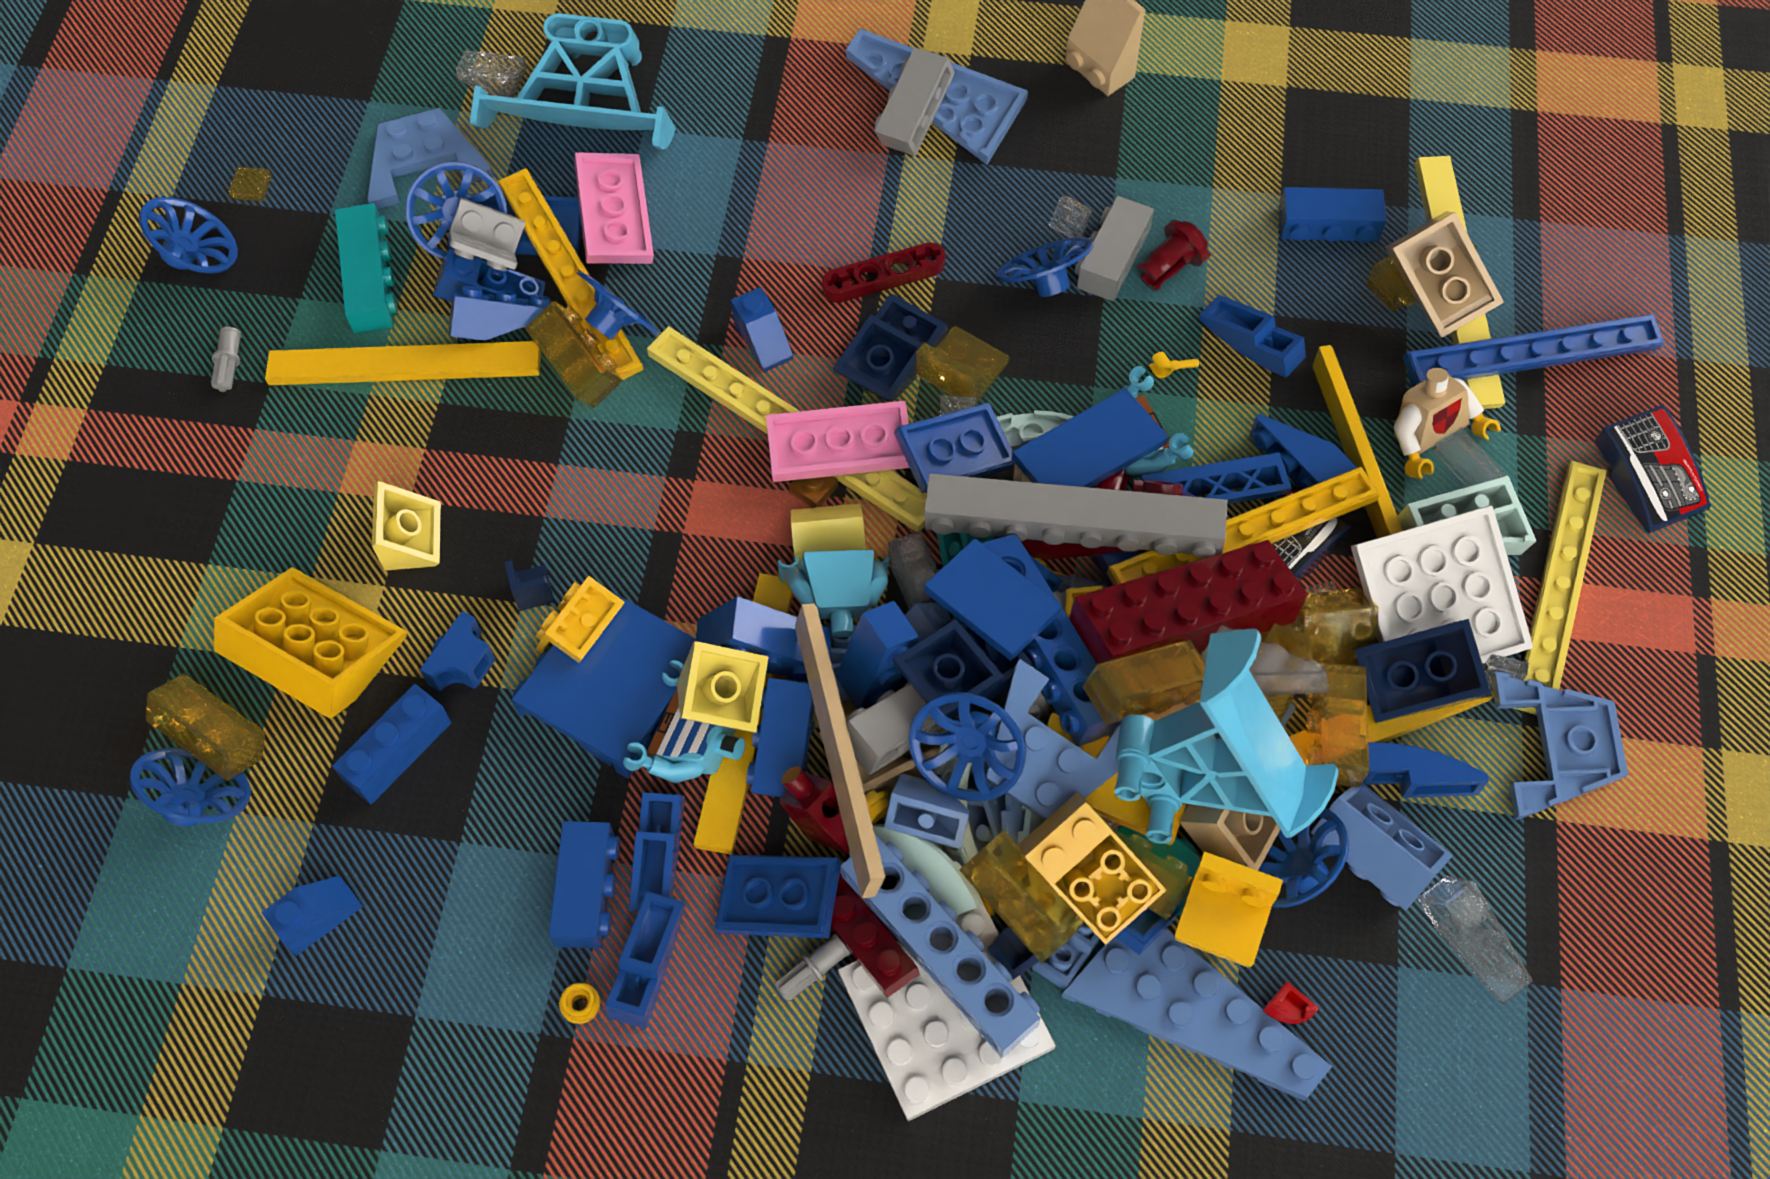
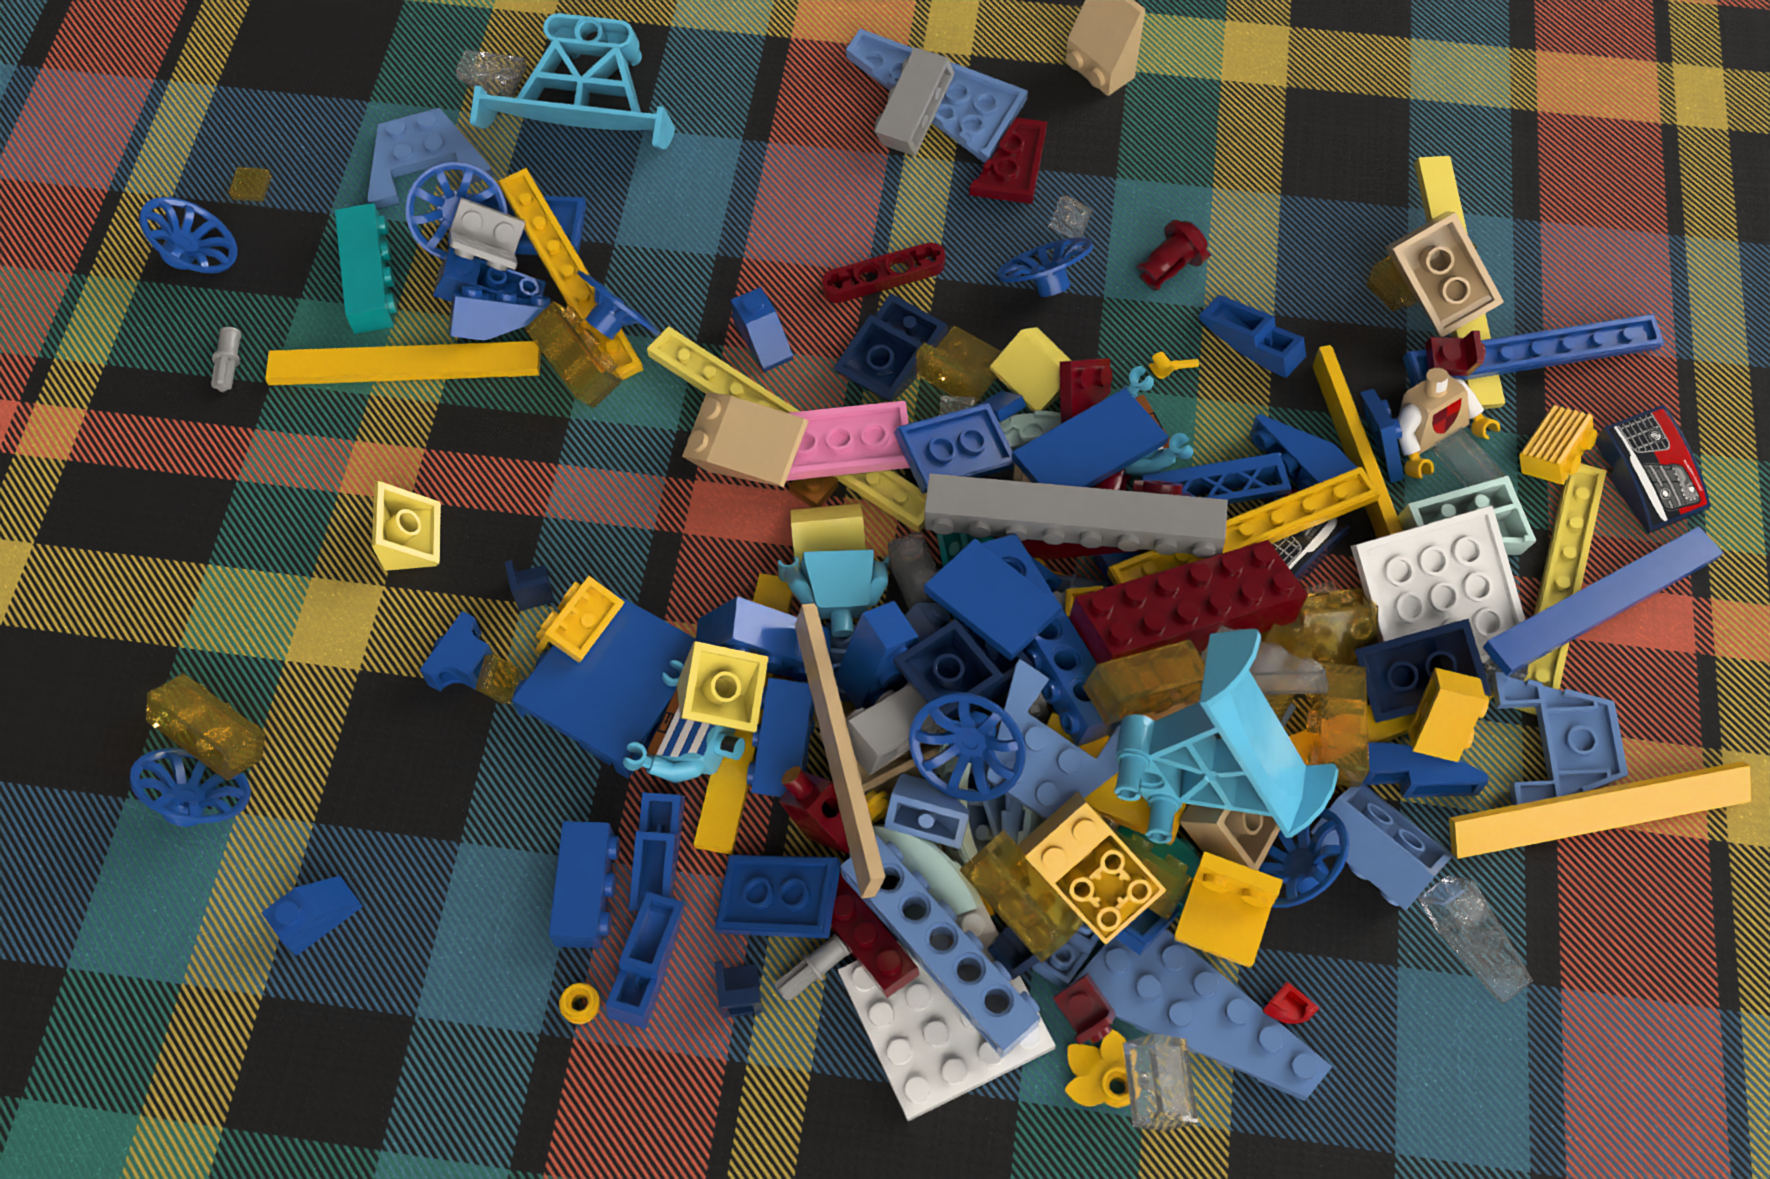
(307, 641): yellow slope -> none
(392, 744): blue brick -> none
(498, 679): none -> clear yellow tile
(613, 208): bright pink plate -> none
(738, 990): none -> dark blue panel
(744, 439): none -> tan slope
(1005, 404): none -> blue tile
(1015, 165): none -> dark red wing
(1031, 368): none -> light yellow slope
(1083, 385): none -> dark red wing
(1086, 1009): none -> dark red bracket
(1096, 1070): none -> yellow plate
(1115, 248): light grey brick -> none
(1160, 1082): none -> clear brick
(1332, 214): blue brick -> none
(1384, 431): none -> blue wing
(1448, 715): none -> yellow brick
(1456, 355): none -> dark red bracket
(1558, 445): none -> yellow brick
(1600, 809): none -> yellow tile
(1601, 601): none -> tile

